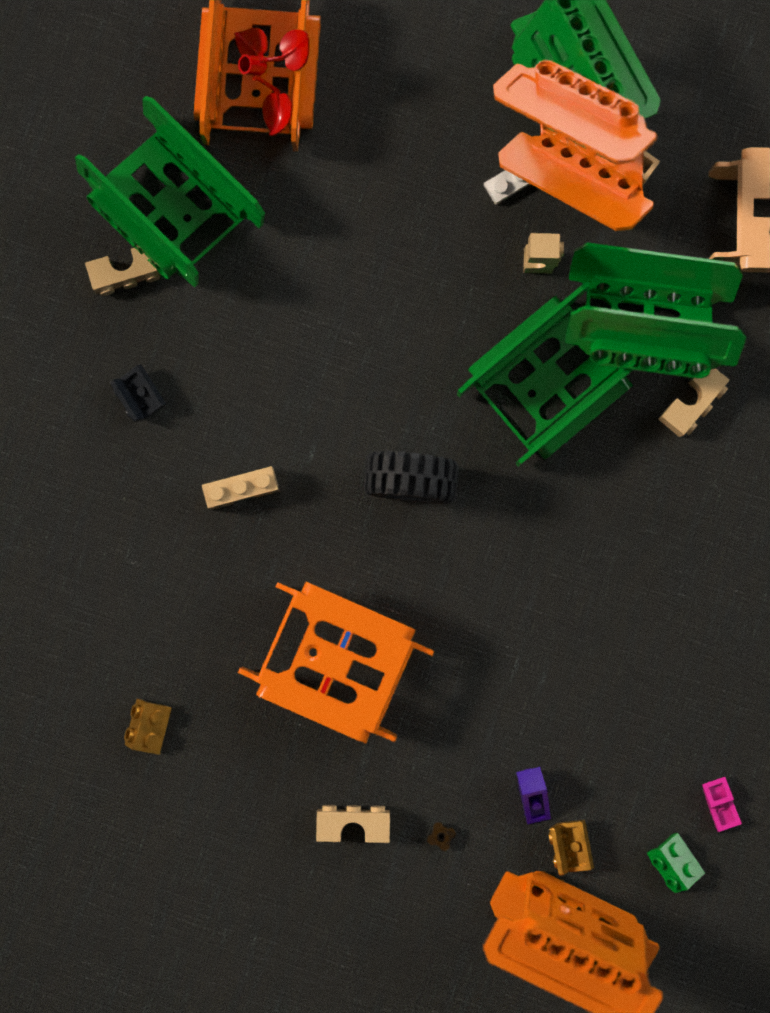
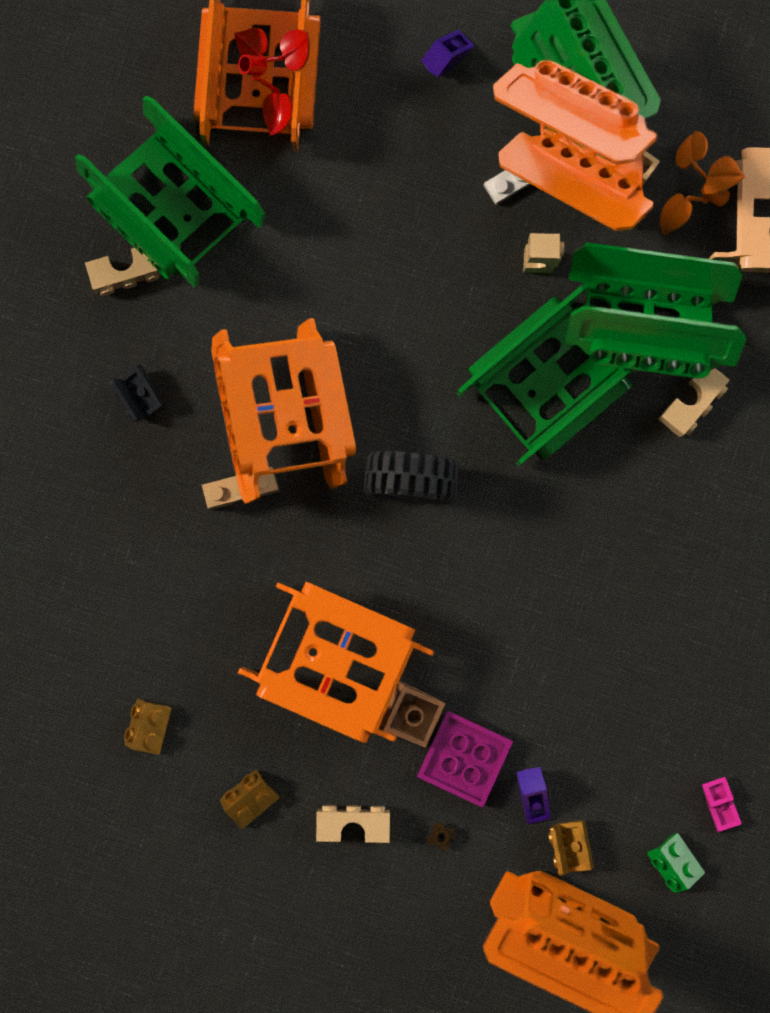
(248, 799): none -> pearl gold bracket
(326, 397): none -> orange piece
(412, 714): none -> medium nougat slope
(446, 53): none -> dark purple slope
(464, 758): none -> magenta plate
(722, 175): none -> orange plant

